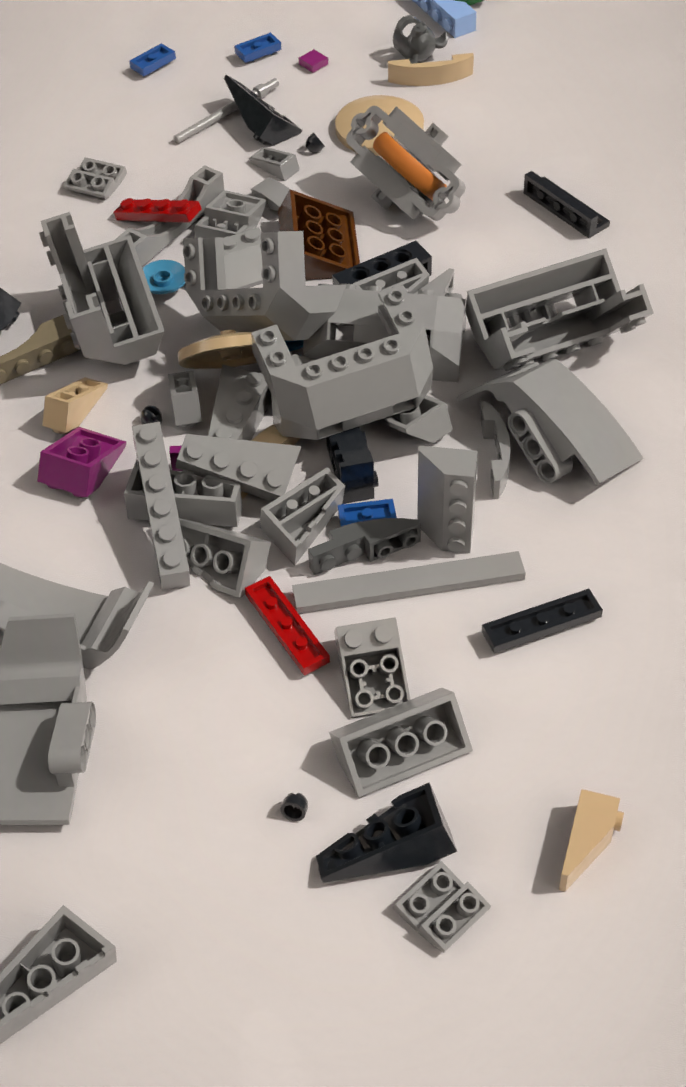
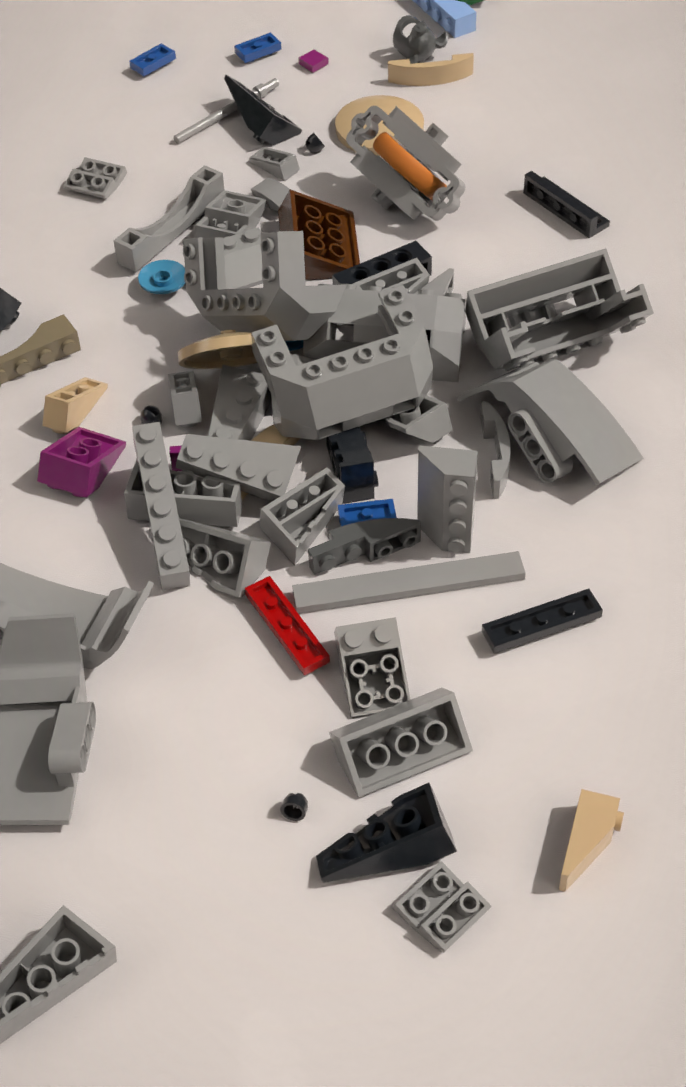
(94, 278): light grey wedge -> none
(157, 210): red plate -> none

